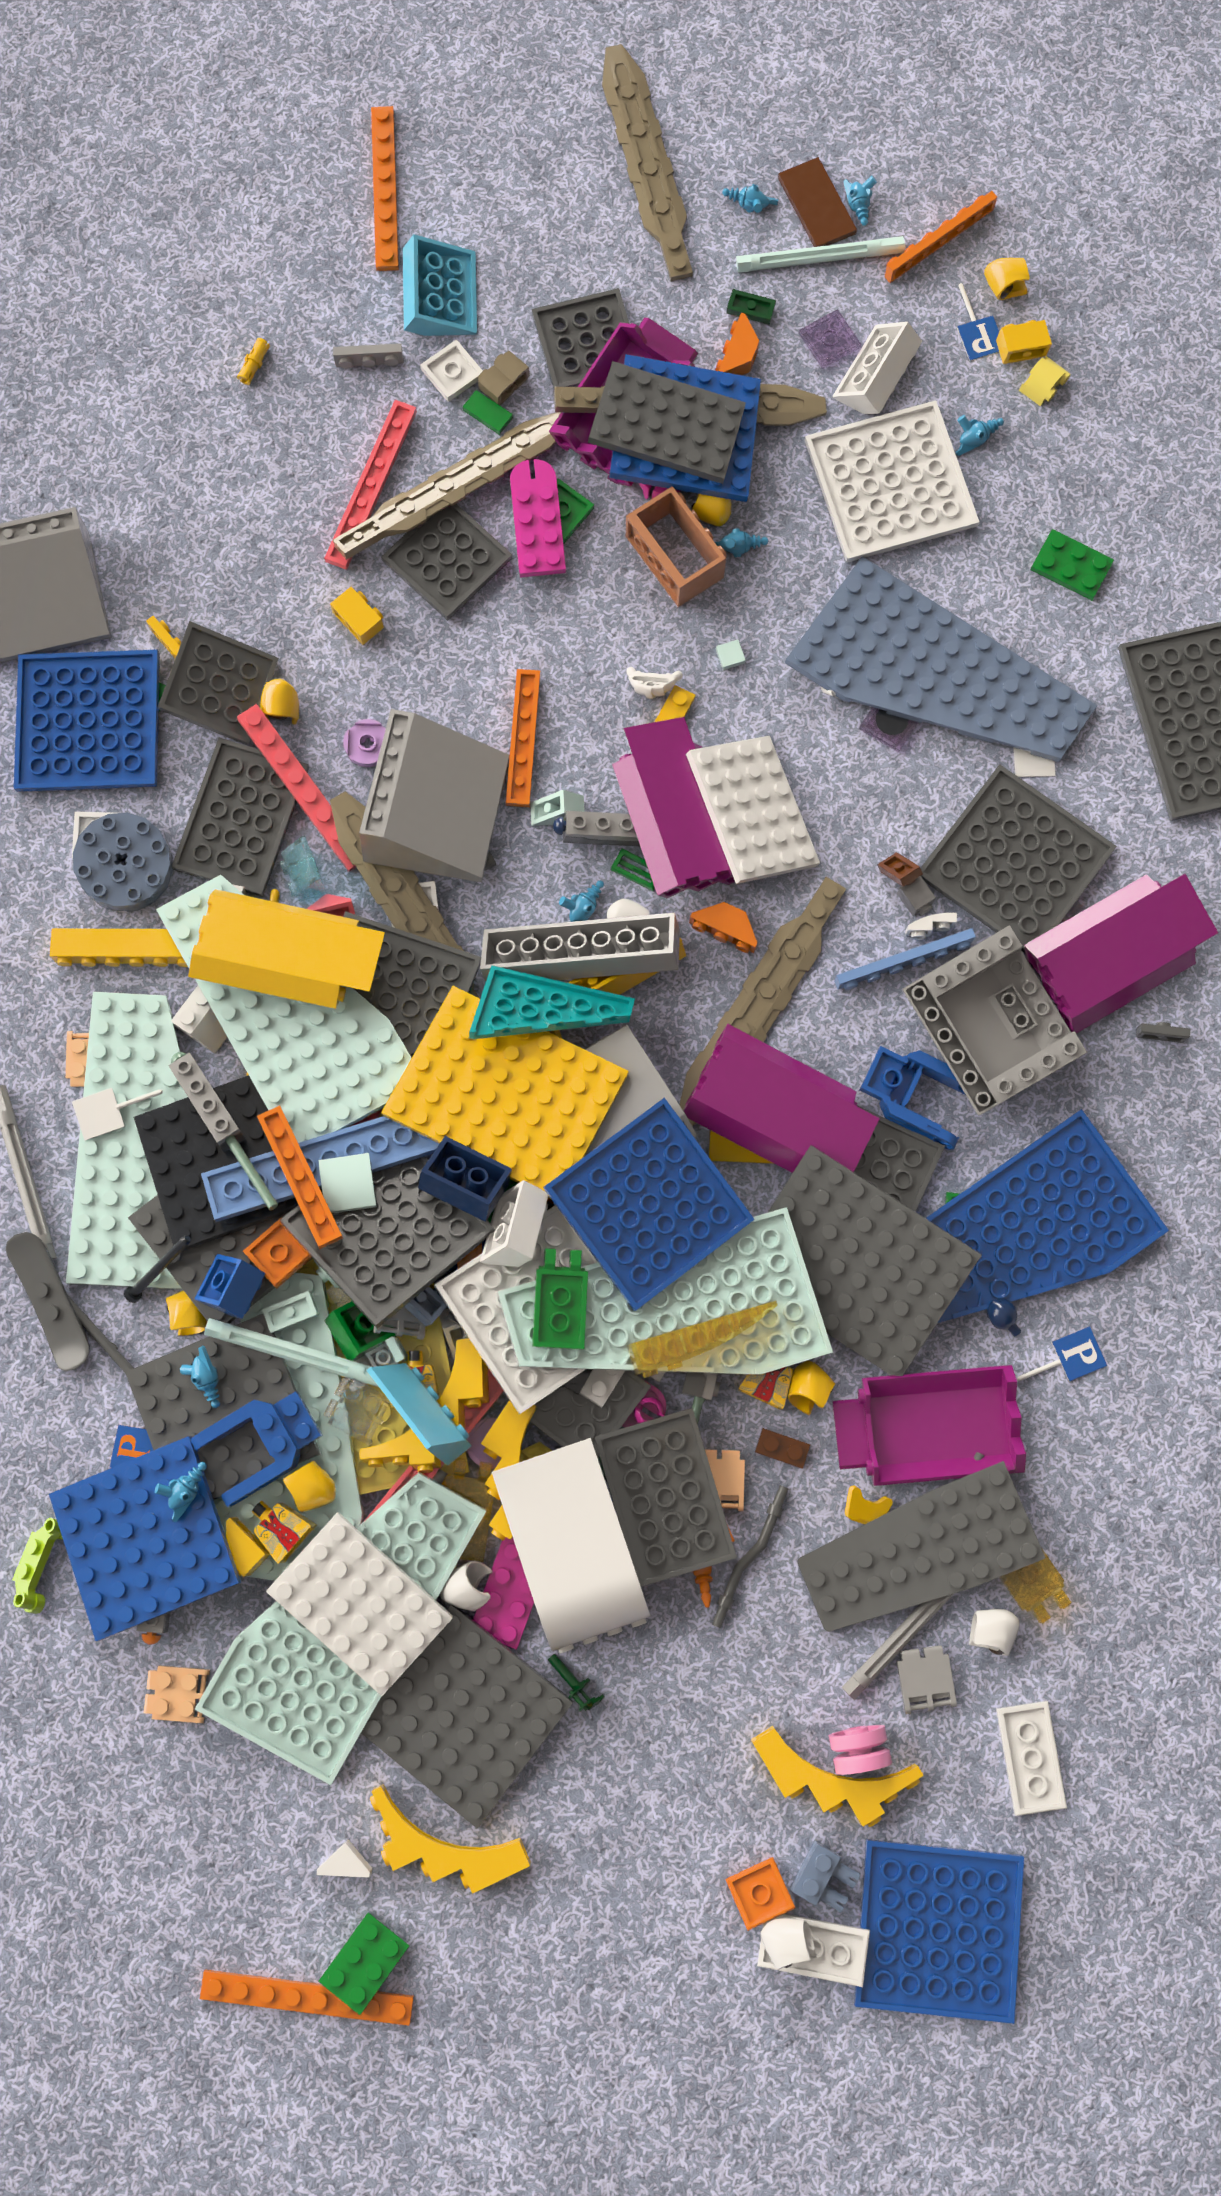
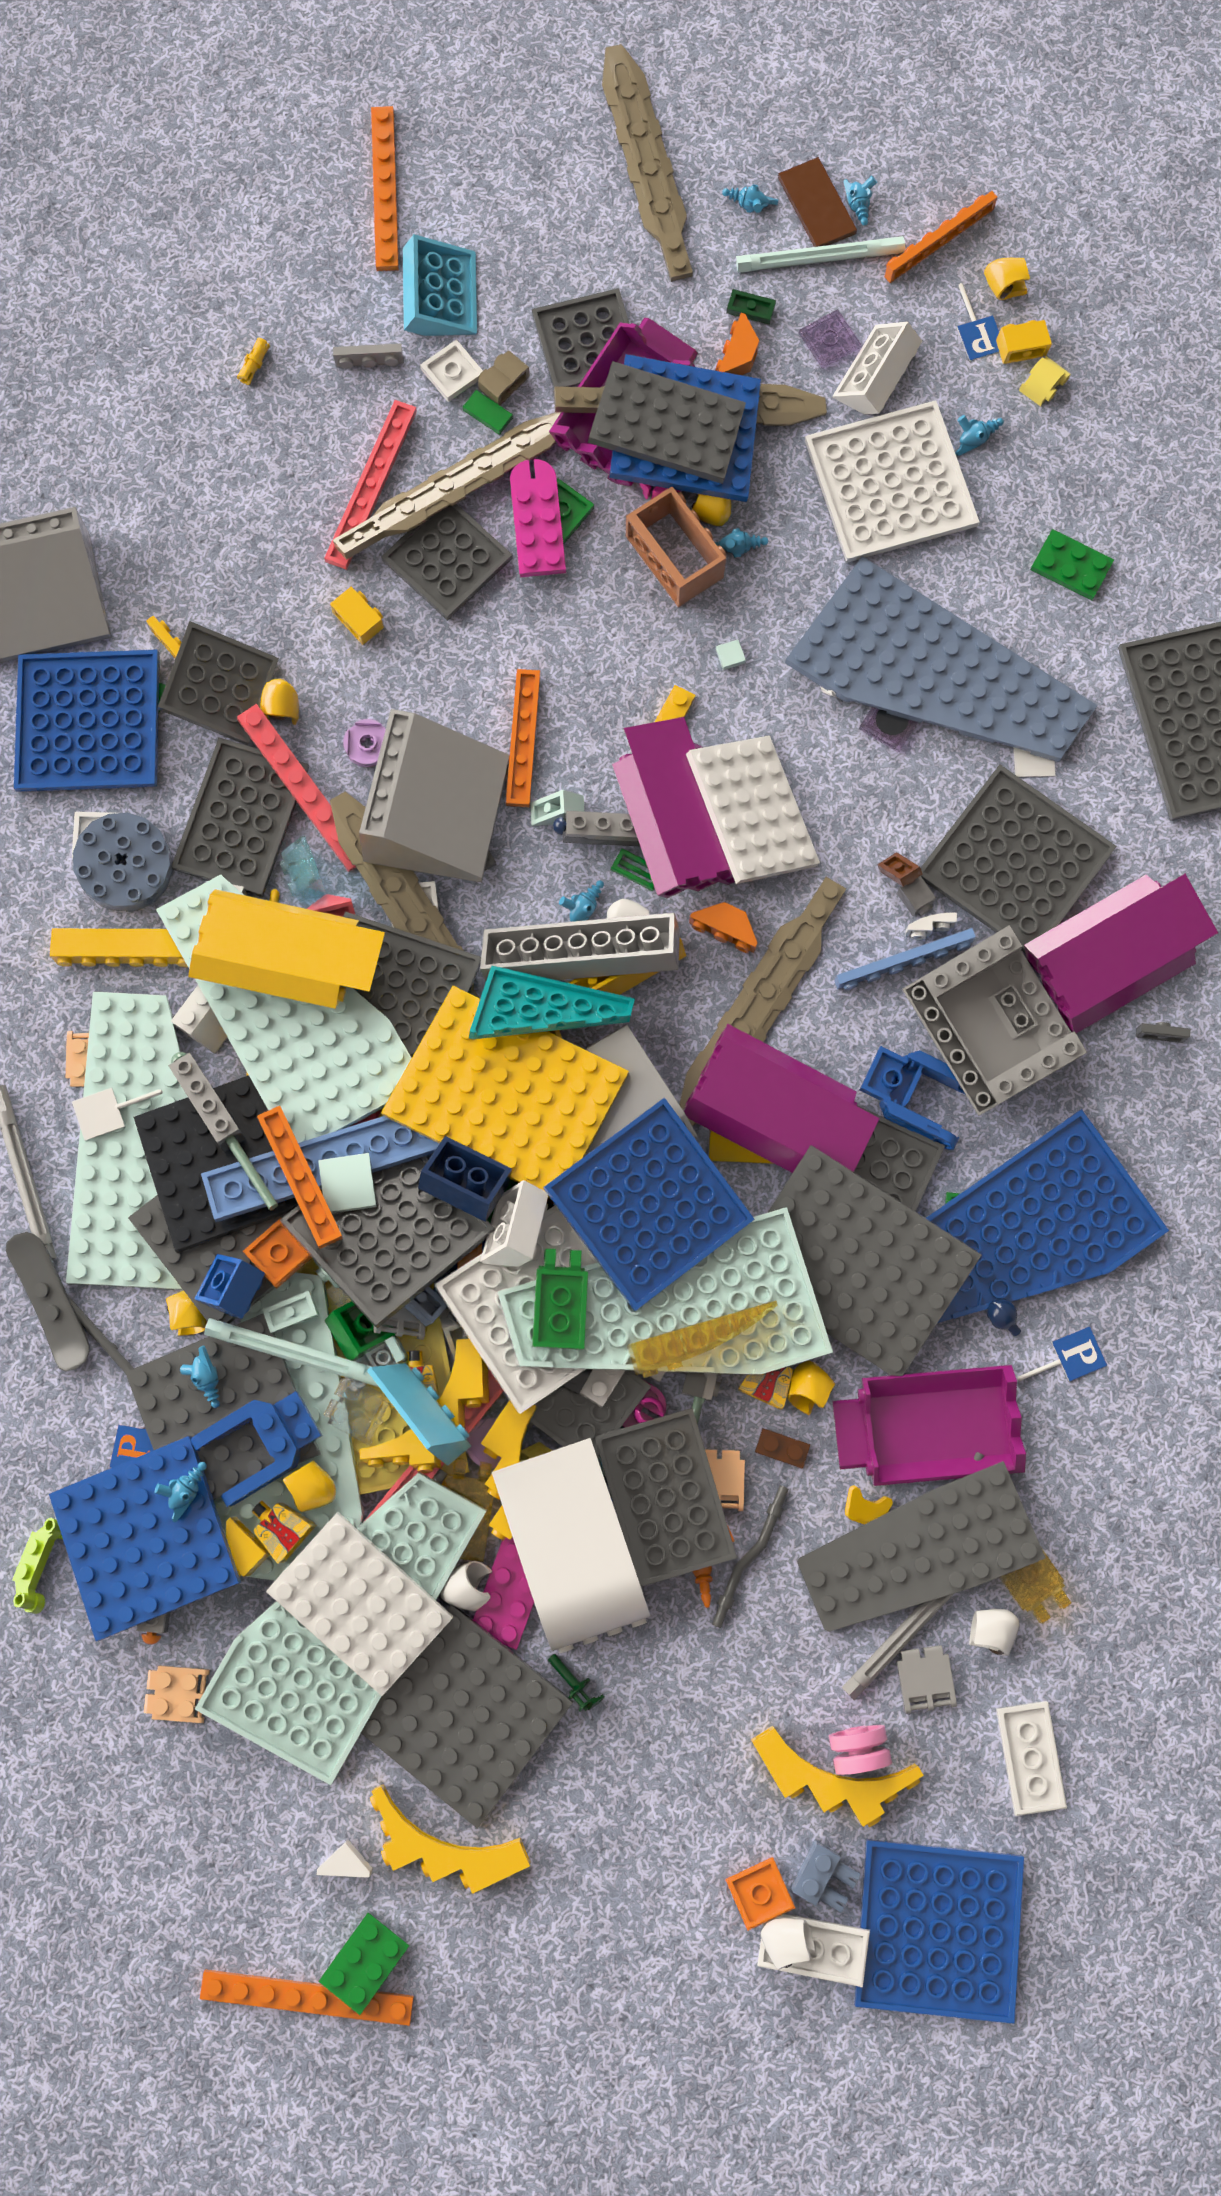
(134, 1293): black bar -> none
(652, 684): white piece -> none

